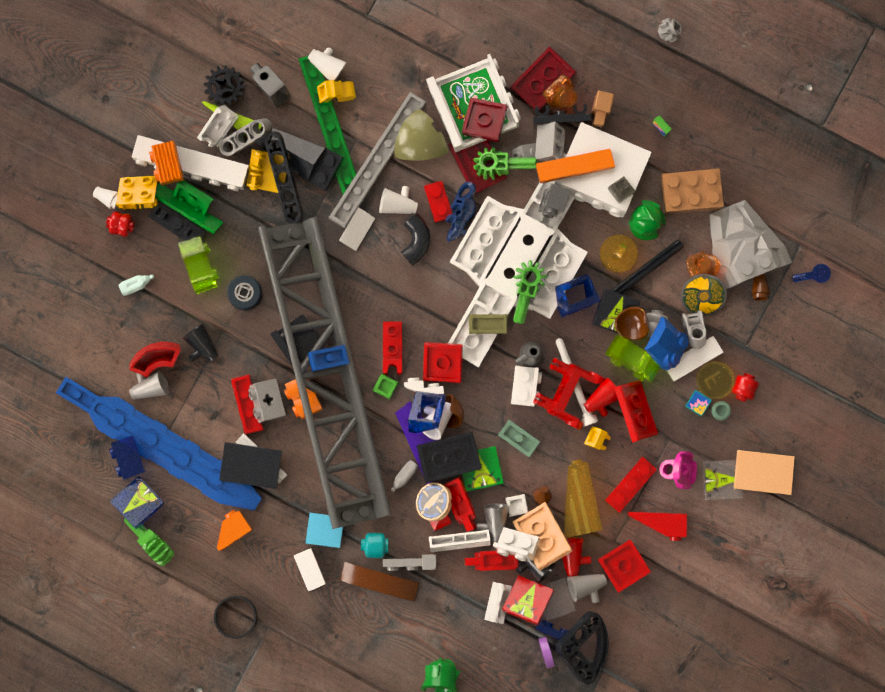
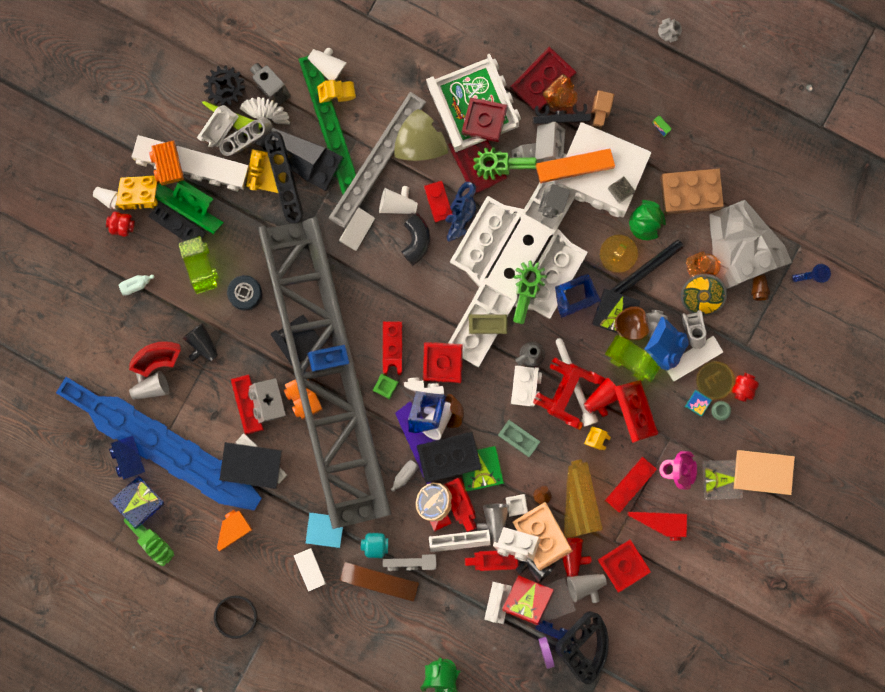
(265, 109): none -> white hair

